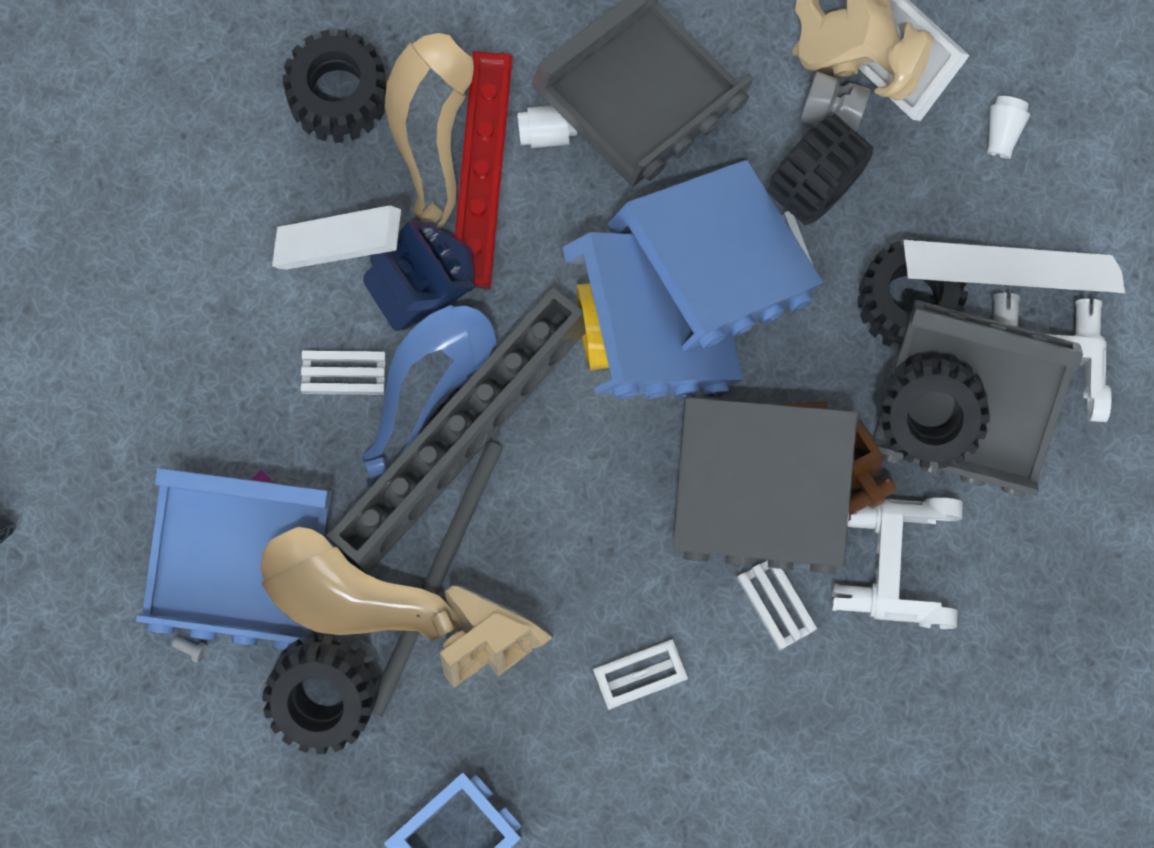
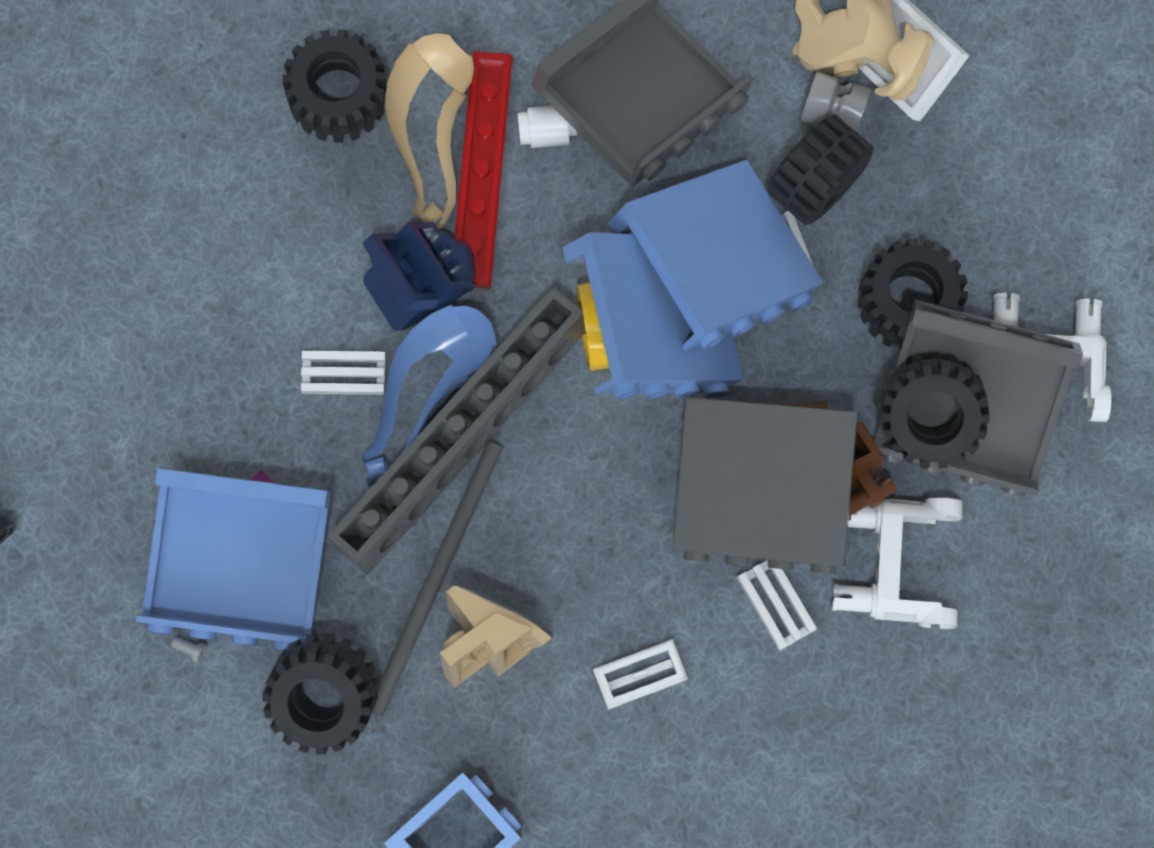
(332, 596): tan animal -> none
(337, 238): white tile -> none
(1007, 122): white cone -> none
(1012, 266): white sticker -> none

